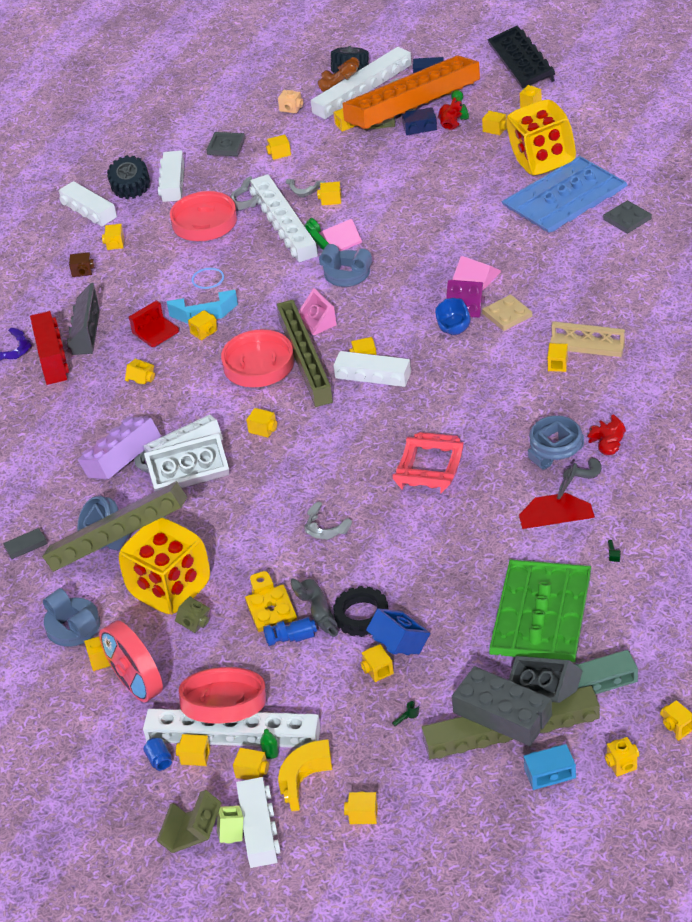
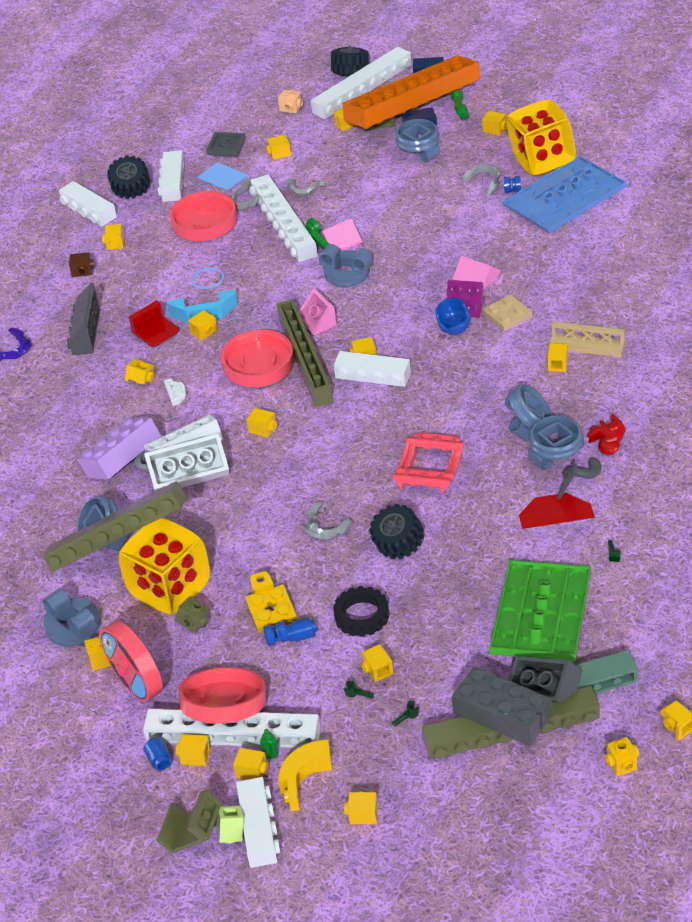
(25, 543): dark grey tile -> none
(49, 347): red brick -> none
(175, 390): none -> white tile
(222, 176): none -> light blue window
(310, 591): dark grey piece -> none
(329, 193): yellow brick -> none
(345, 71): dark orange piece -> none
(352, 691): none -> dark green hand
(396, 531): none -> black wheel
(398, 632): blue brick -> none
(425, 145): none -> sand blue piece
(449, 113): red animal -> none
(492, 169): none -> light grey helmet
(516, 184): none -> blue wheel
(521, 57): black bracket -> none
(528, 407): none -> sand blue piece
(530, 95): yellow brick -> none
(549, 766): dark azure brick -> none
(627, 216): dark grey plate -> none

